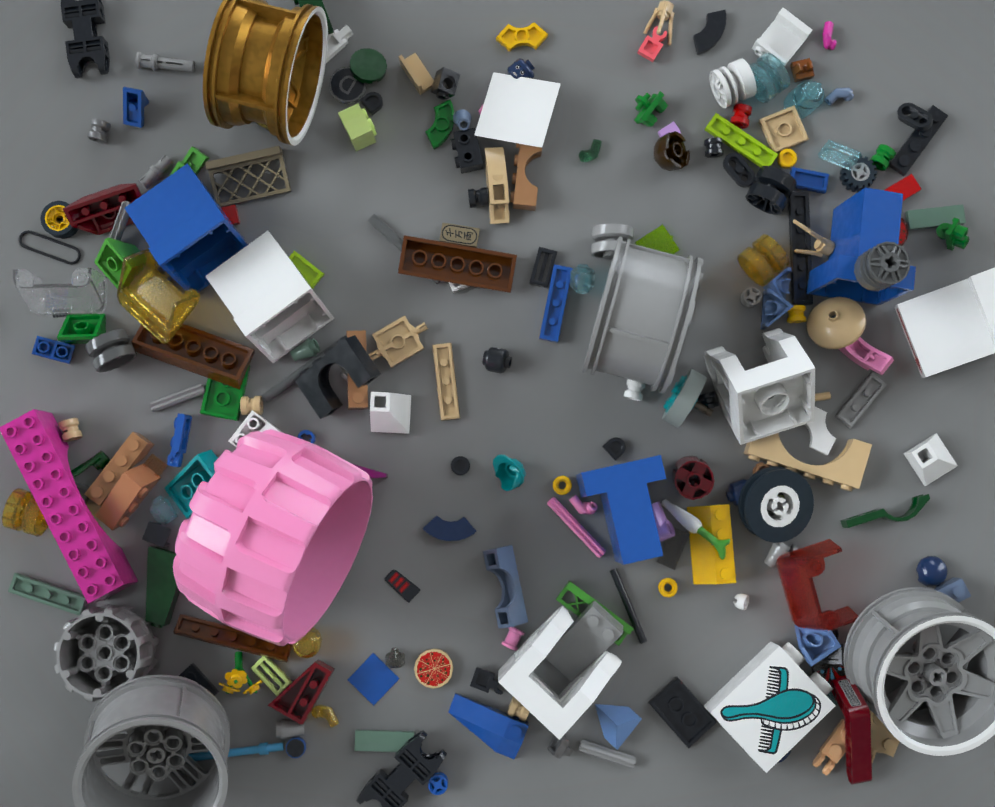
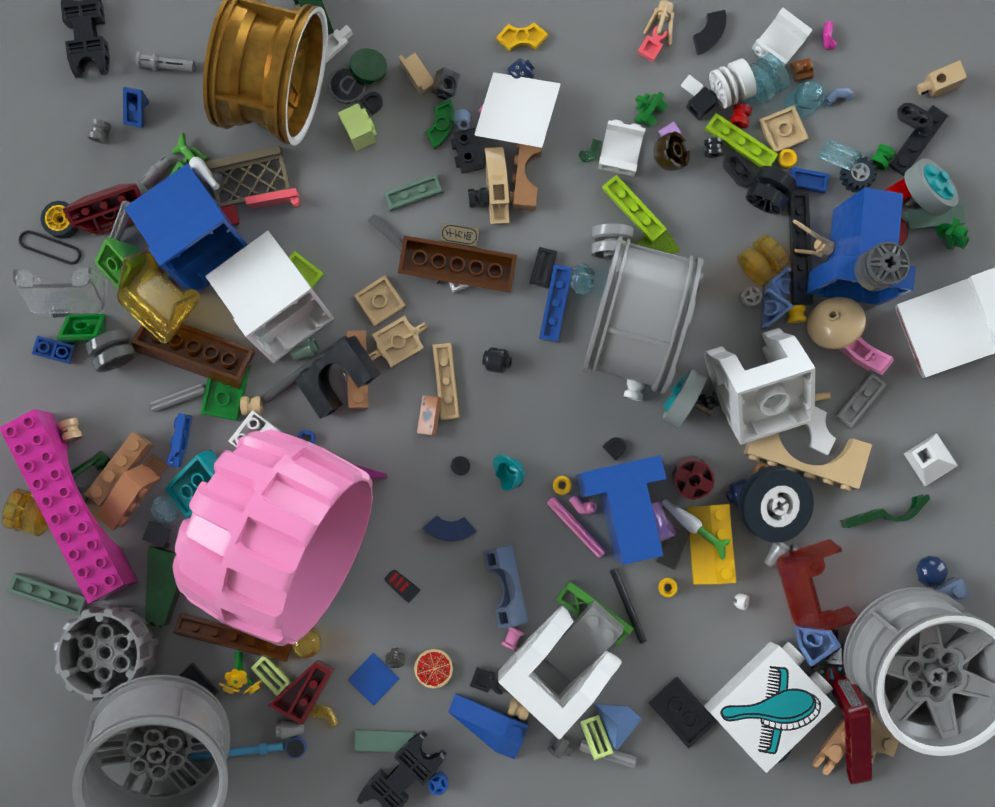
(196, 163): none -> white piece
(274, 198): none -> coral hinge
(380, 301): none -> tan tile
(390, 412): white slope -> none
(413, 192): none -> sand green tile
(429, 415): none -> nougat tile
(596, 756): none -> yellowish green tile
(621, 148): none -> white panel
(634, 208): none -> lime plate
(692, 85): none -> white sticker
(702, 103): none -> black brick
(930, 188): none -> light grey wheel
(943, 80): none -> tan torso

